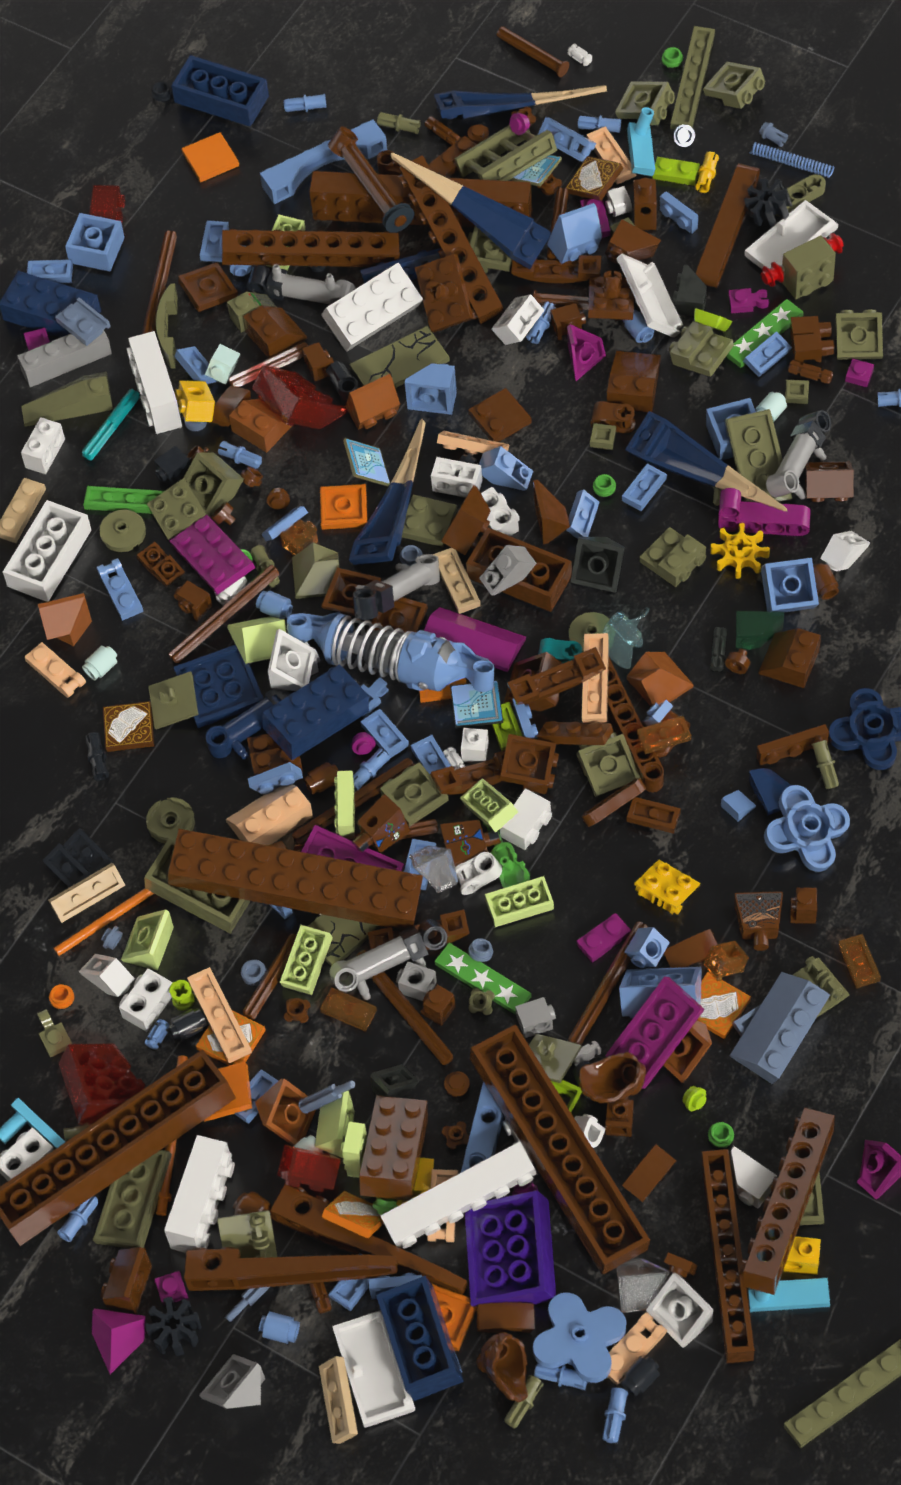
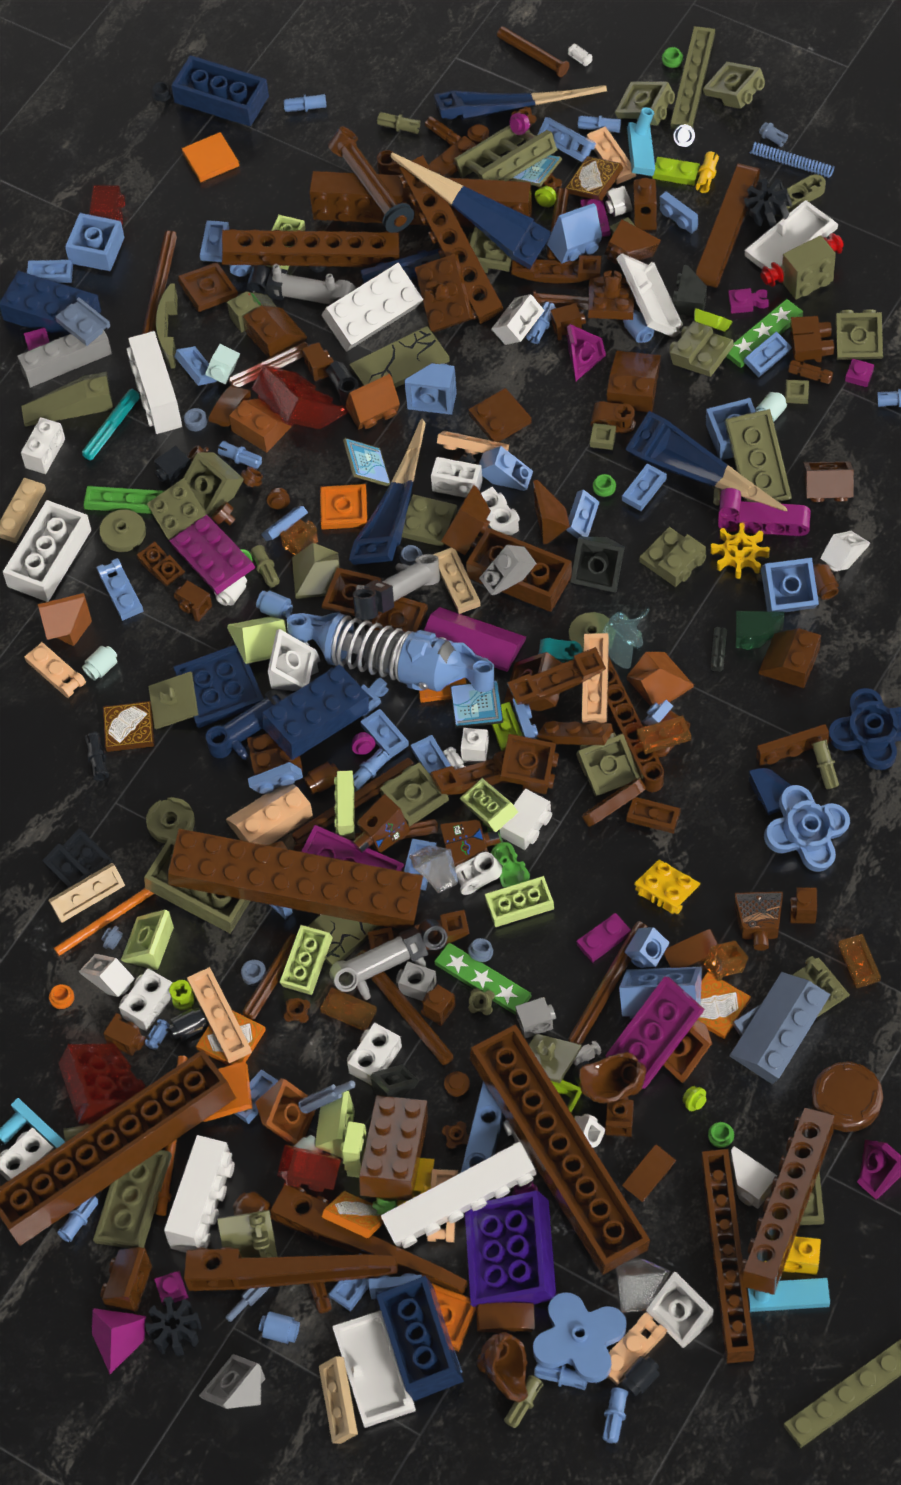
(54, 1037): olive plate -> none
(124, 1035): none -> reddish brown brick
(195, 401): yellow brick -> none
(223, 614): reddish brown axle -> none
(285, 177): medium blue arch -> none
(379, 1056): none -> white brick
(545, 196): none -> lime plate
(680, 1265): reddish brown plate -> none
(737, 805): medium blue slope -> none
(738, 661): reddish brown tile -> none
(806, 439): light grey piece -> none
(849, 1094): none -> reddish brown piece

